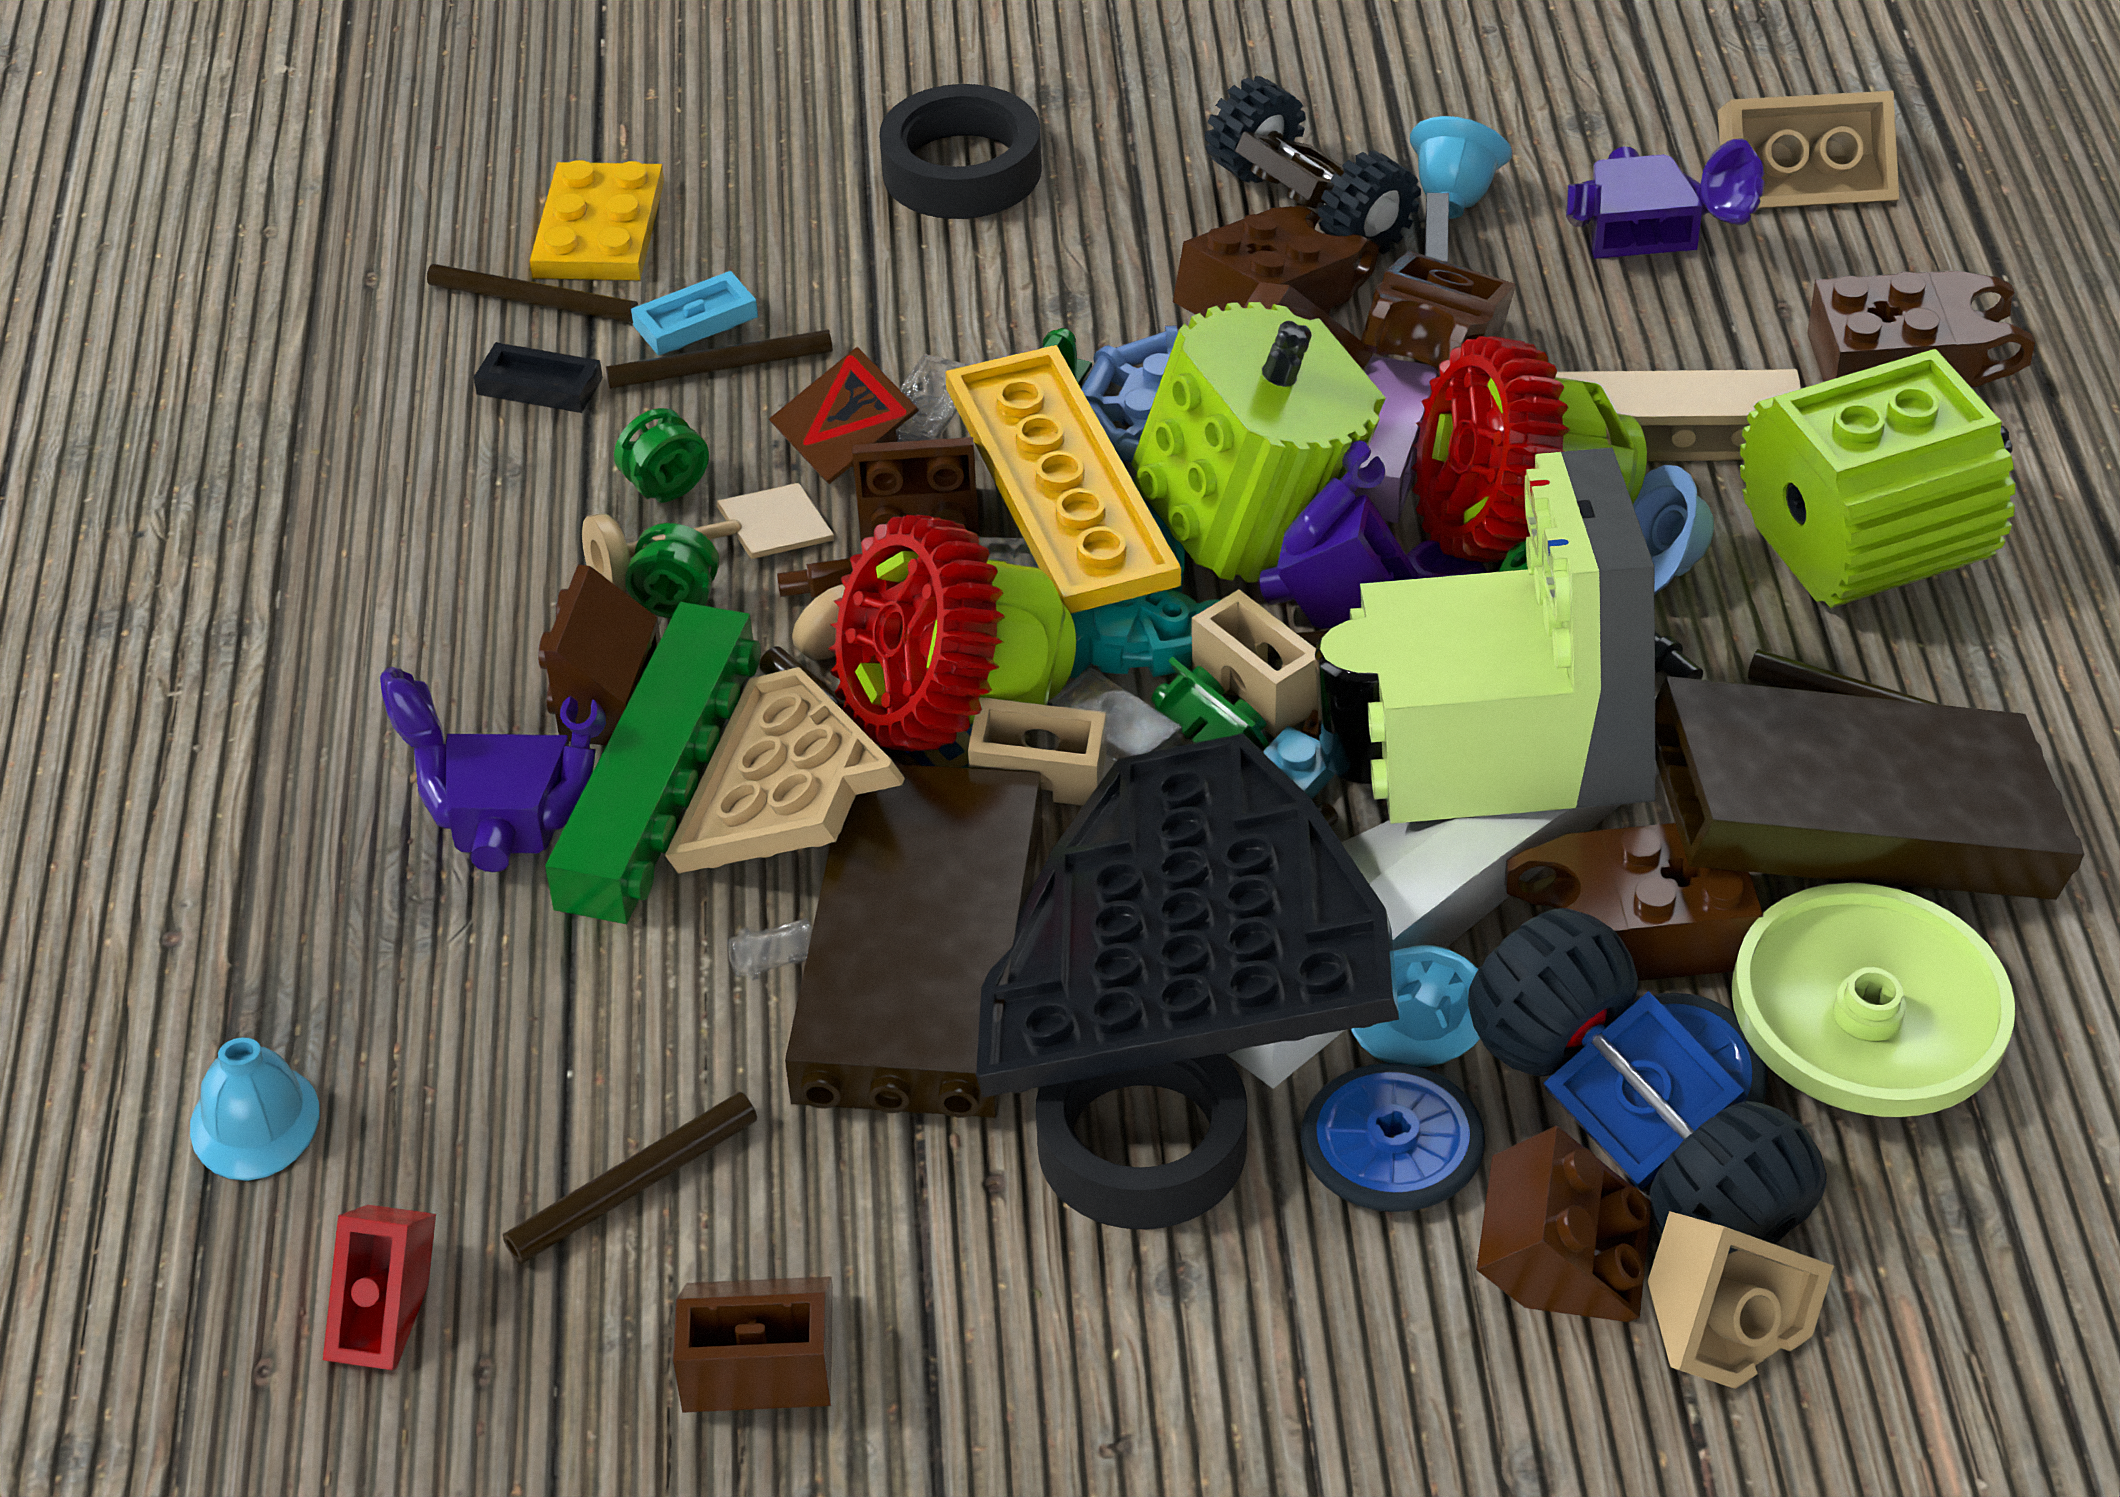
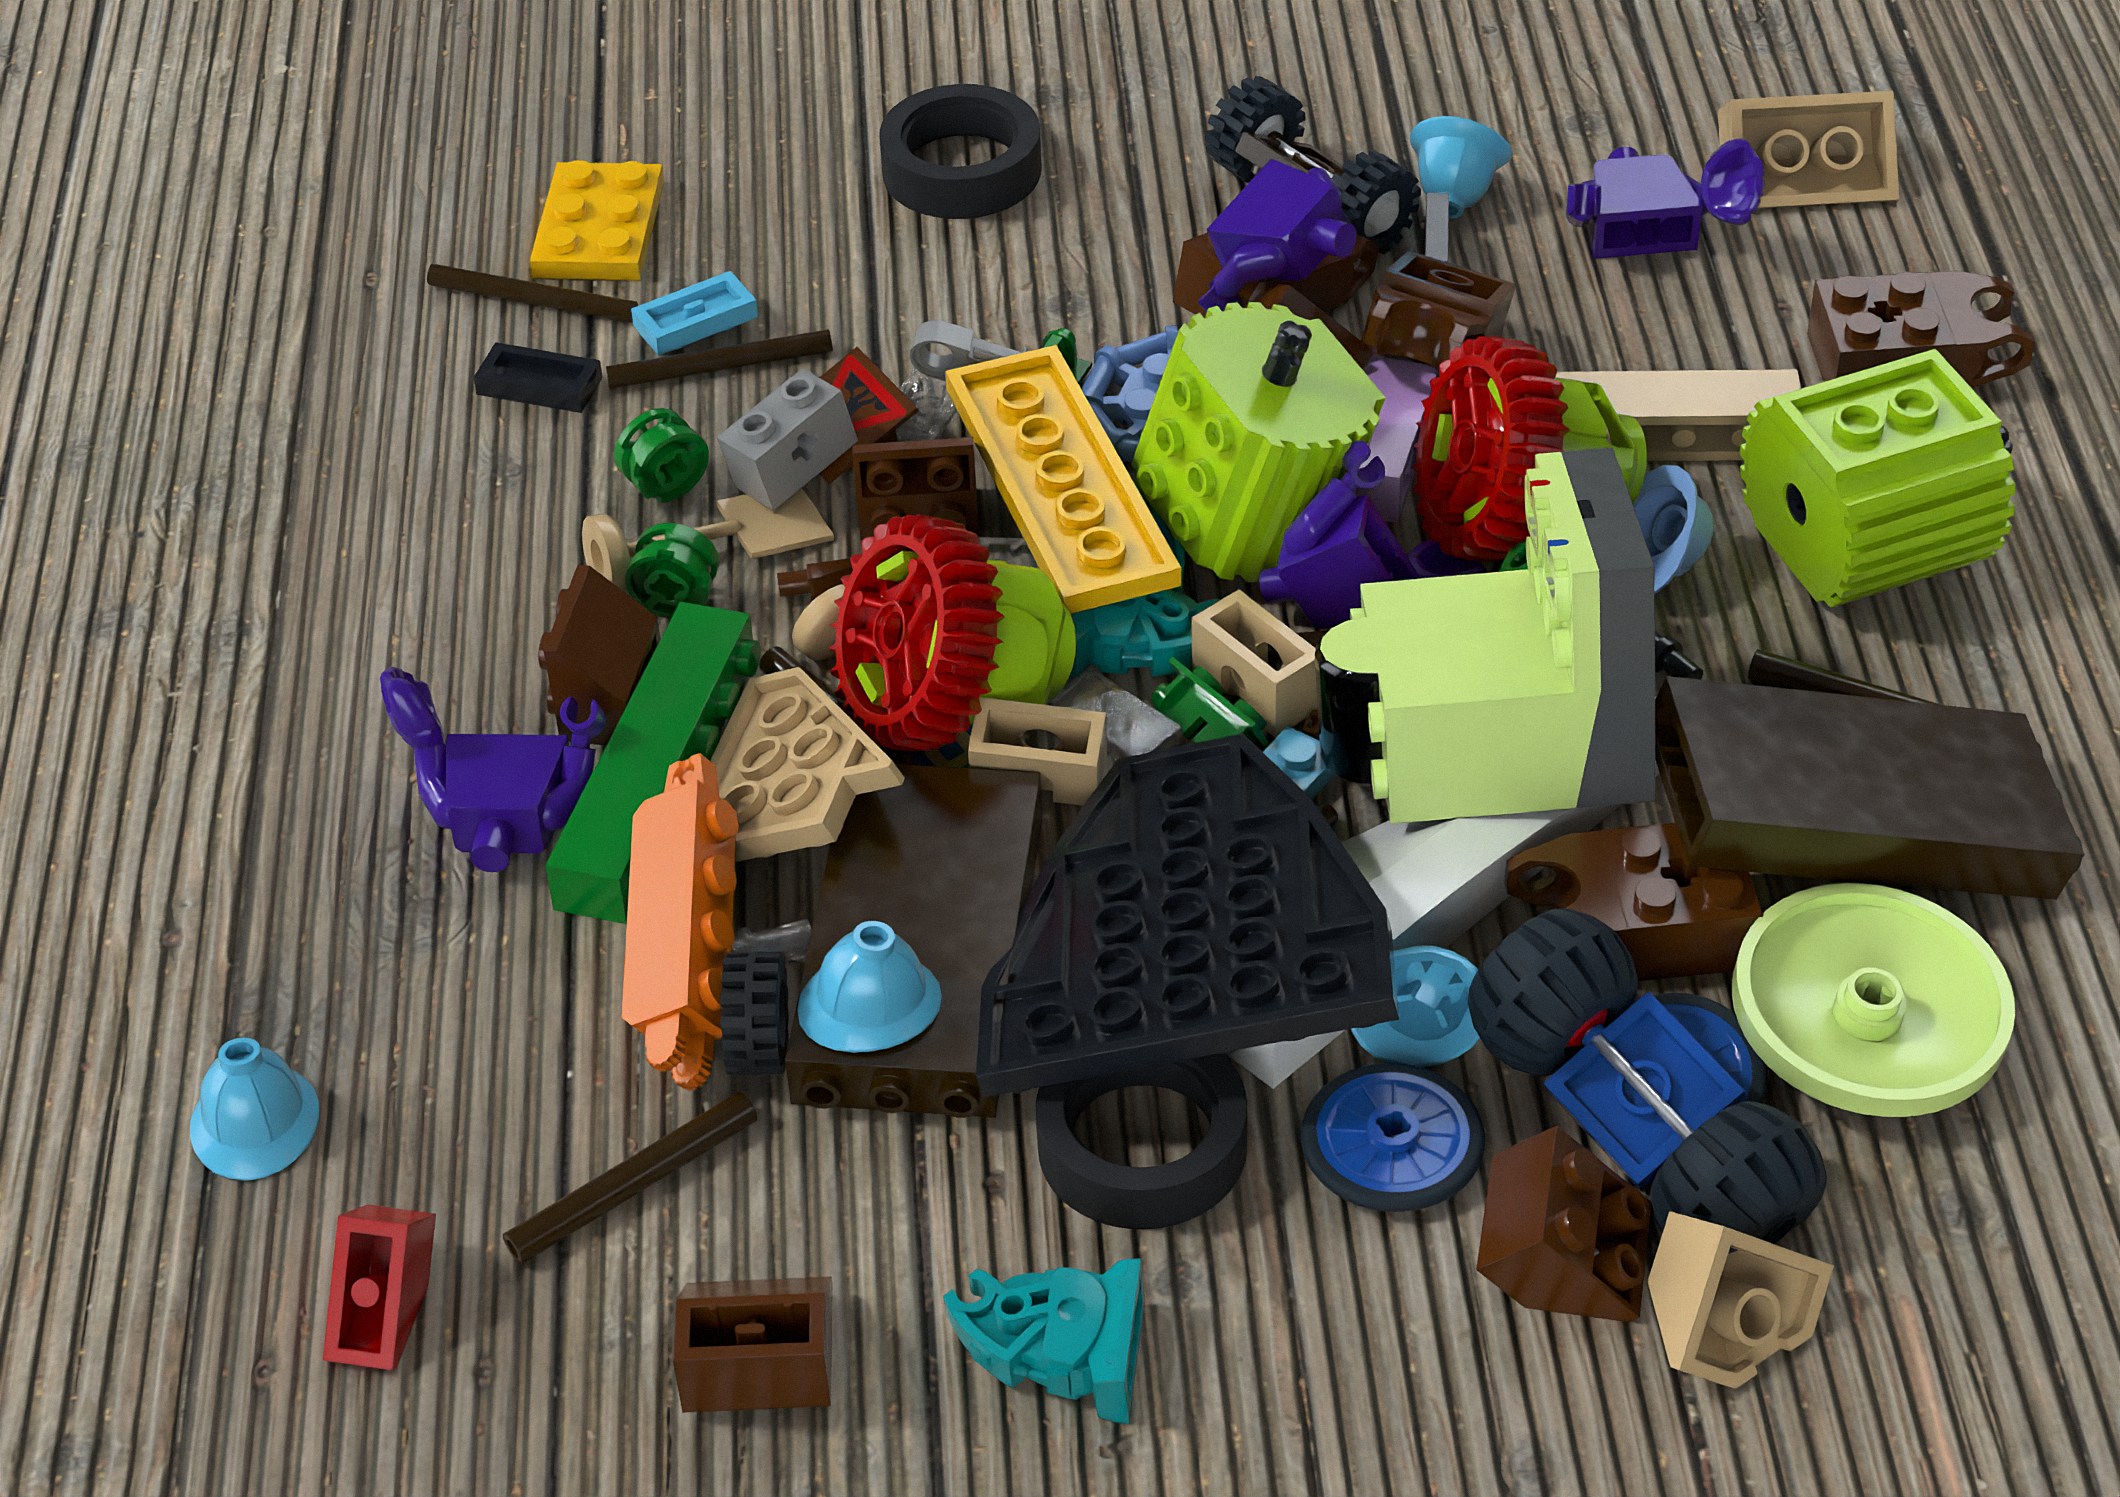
(680, 920): none -> orange hinge
(754, 1013): none -> black tyre
(787, 439): none -> light grey brick
(869, 993): none -> medium azure hat
(960, 340): none -> light grey piece
(1059, 1330): none -> teal piece
(1277, 231): none -> dark purple torso

